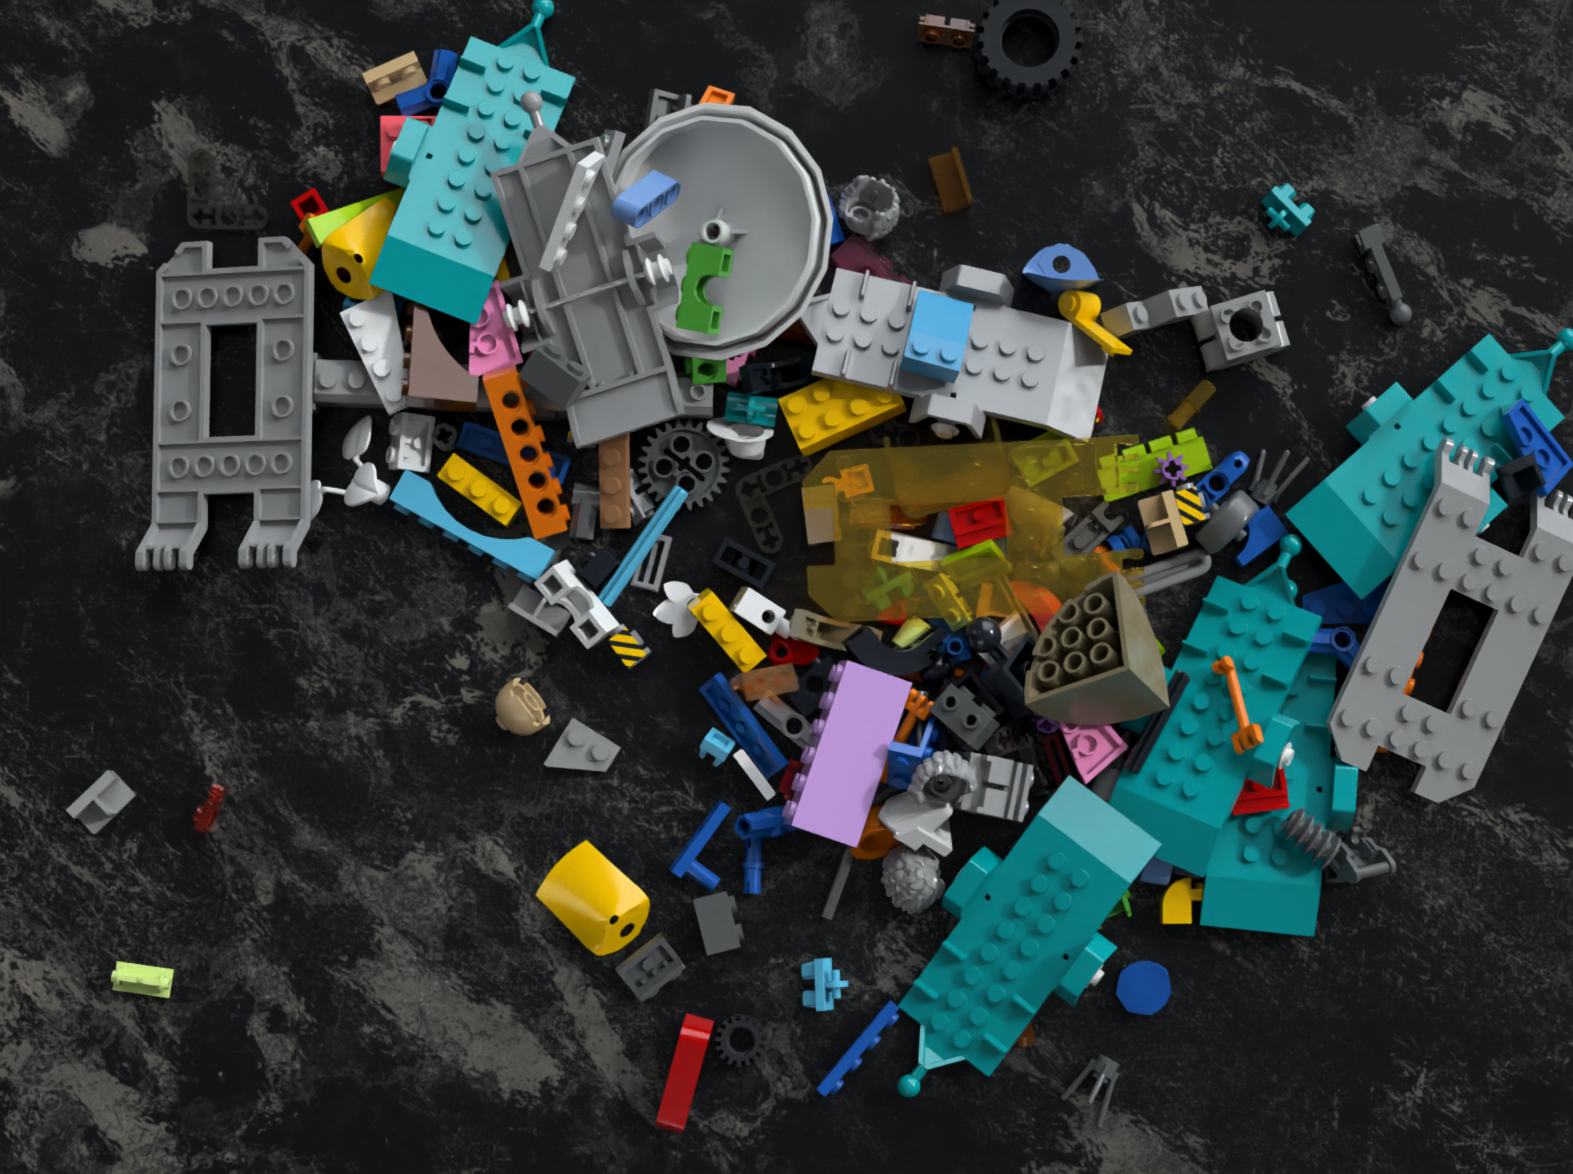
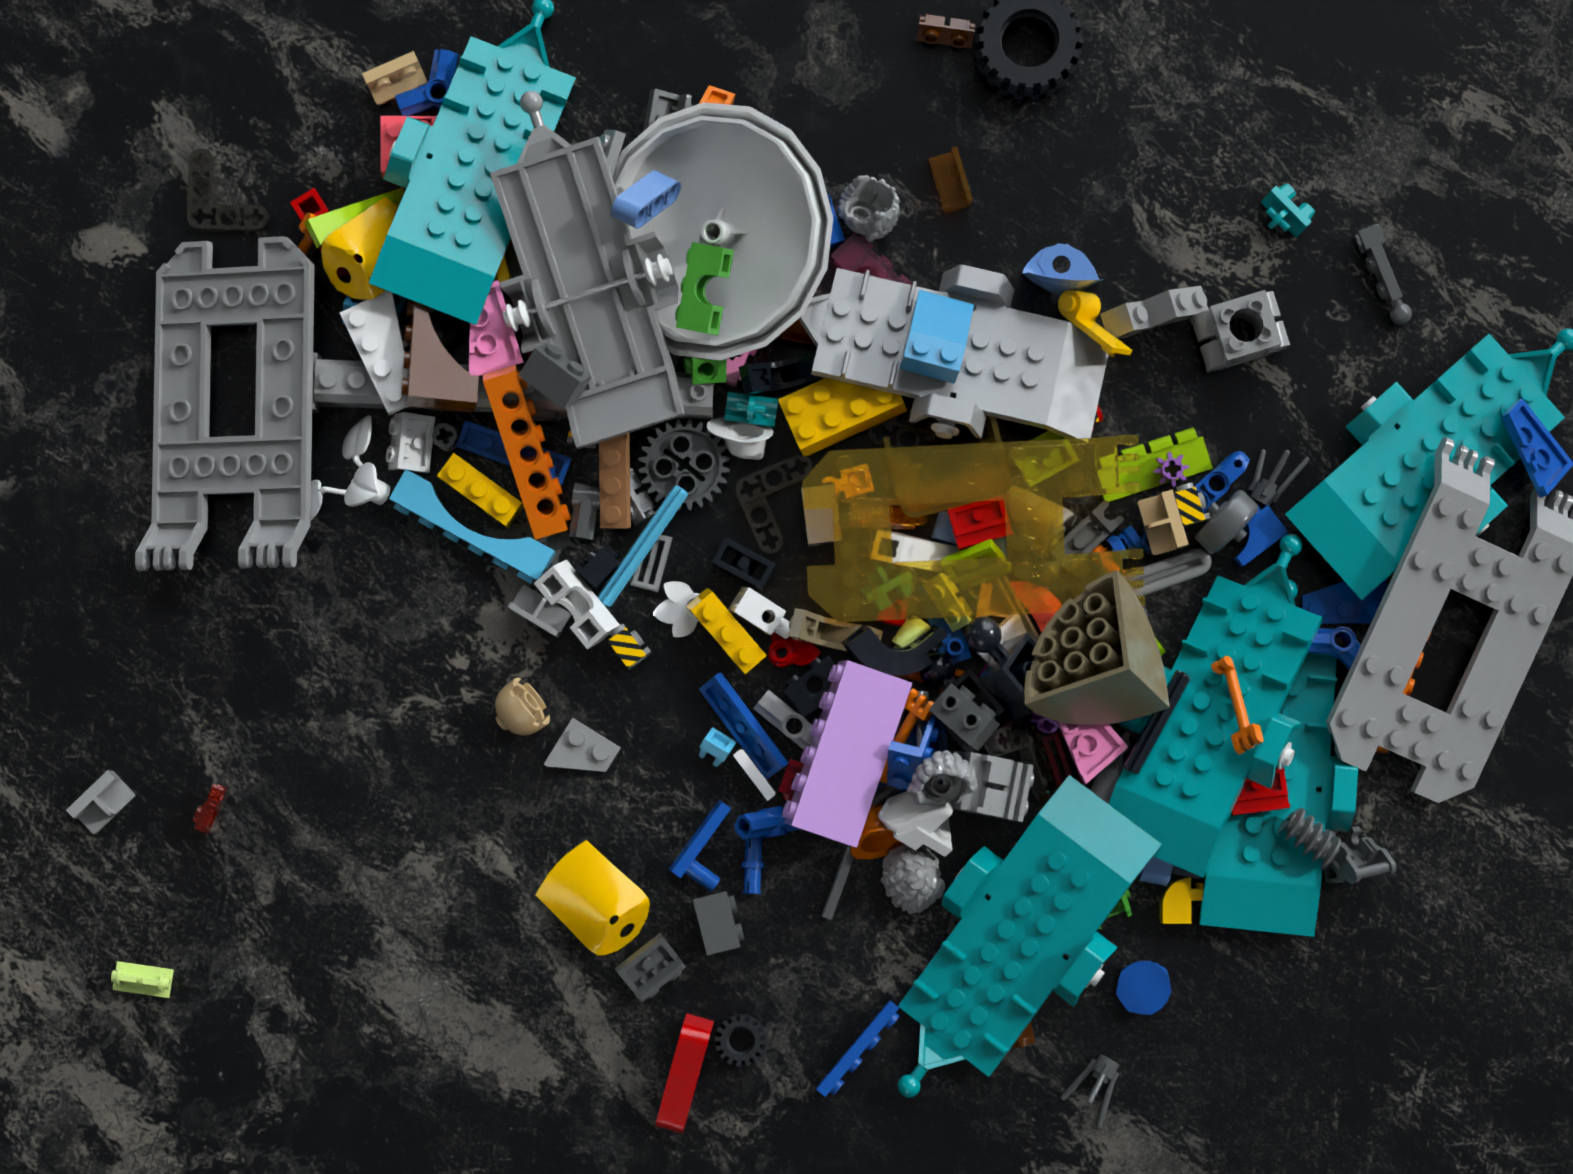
(571, 208): white wing -> none
(766, 682): clear orange bracket -> none
(826, 984): medium azure hips -> none
(1191, 404): clear yellow axle -> none
(1520, 476): black panel -> none

